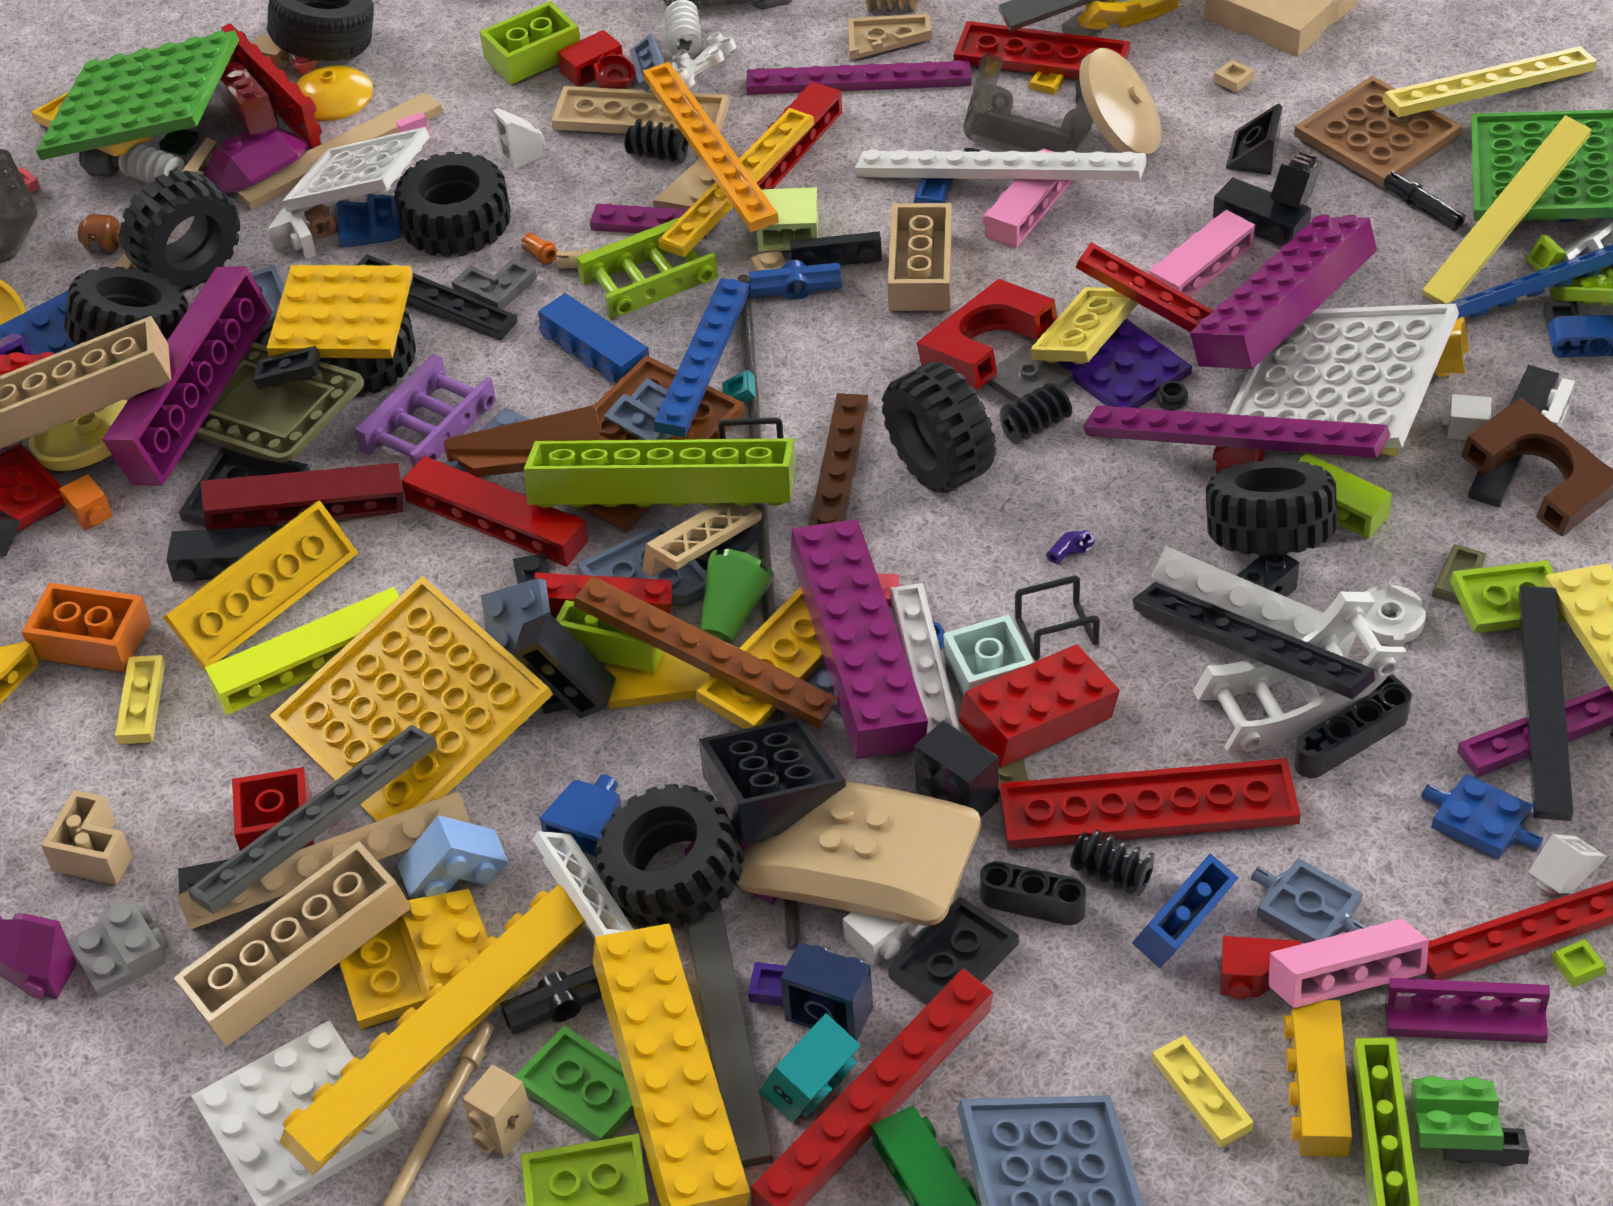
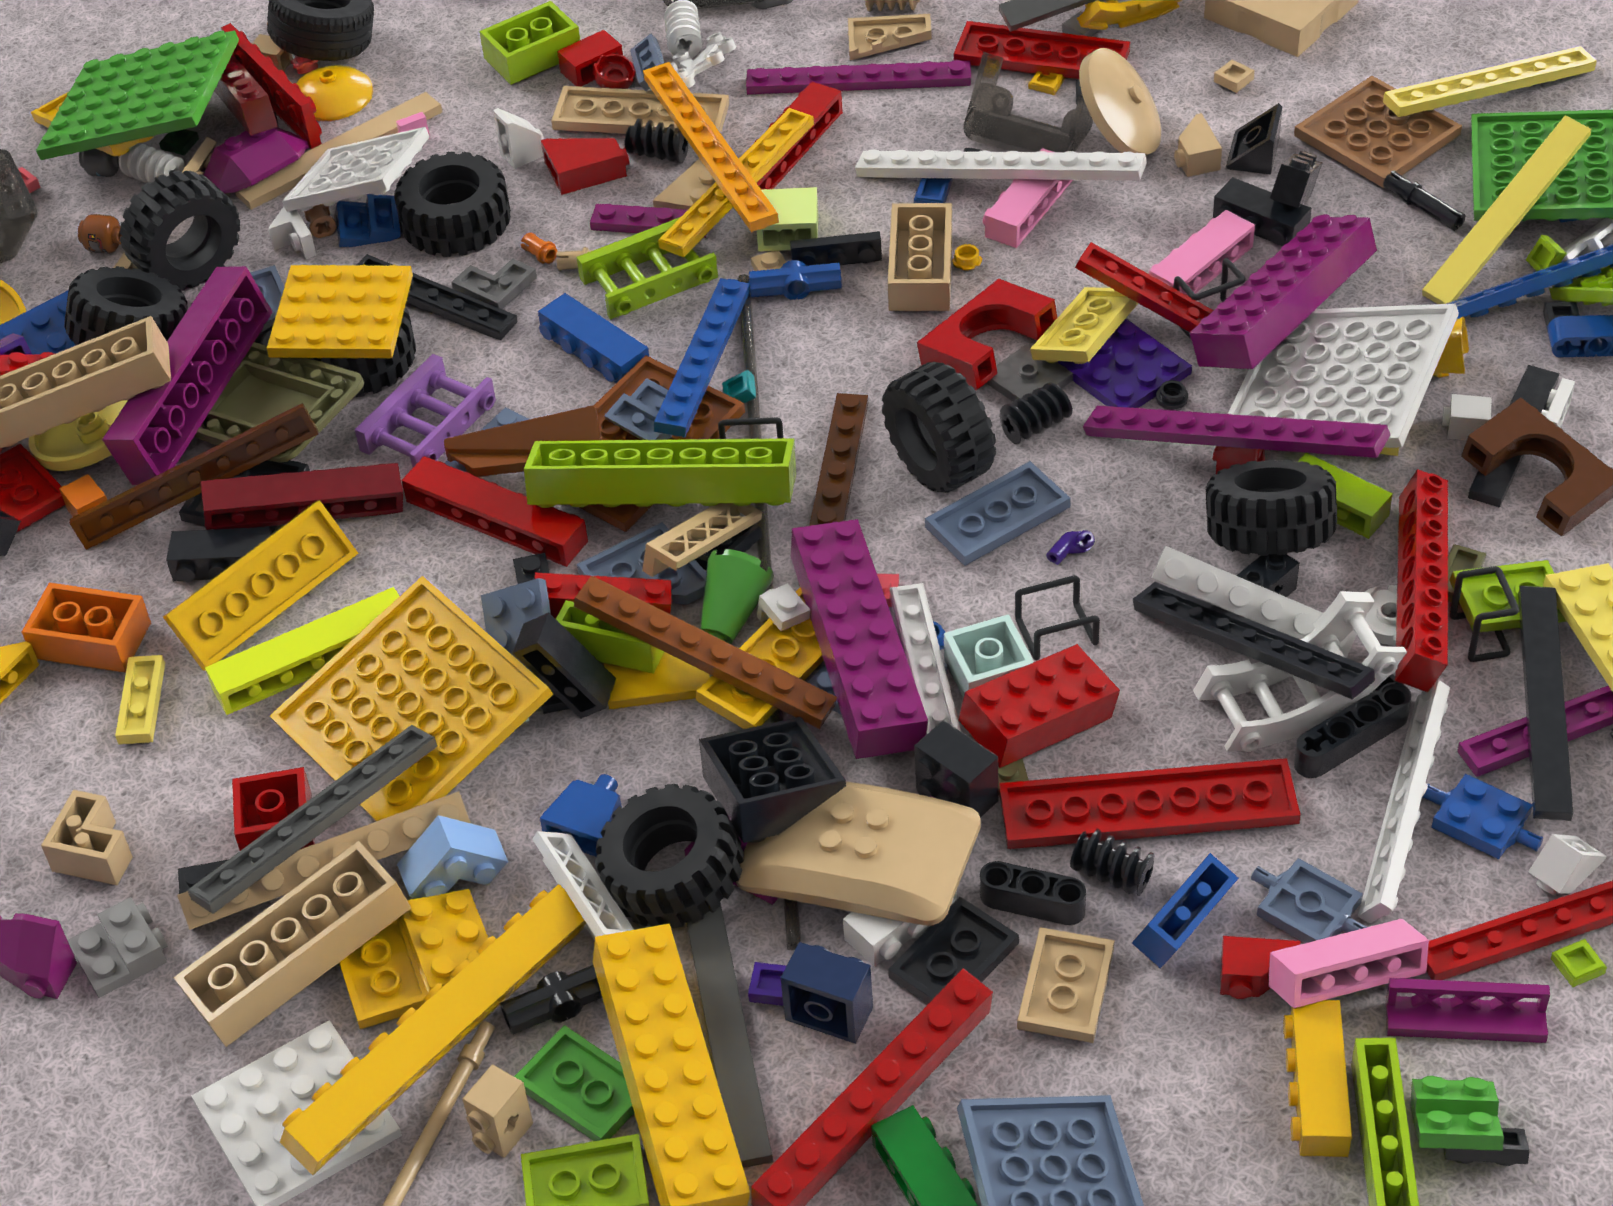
(185, 479): none -> reddish brown plate
(287, 367): black plate -> none
(583, 162): none -> red slope
(782, 607): none -> white bracket
(811, 1070): teal brick -> none
(966, 257): none -> yellow plate
(997, 513): none -> sand blue plate
(1066, 985): none -> tan plate
(1179, 282): none -> black piece
(1198, 148): none -> tan slope
(1202, 1091): light yellow plate -> none
(1404, 803): none -> white plate
(1422, 580): none -> red brick
(1484, 616): none -> black piece

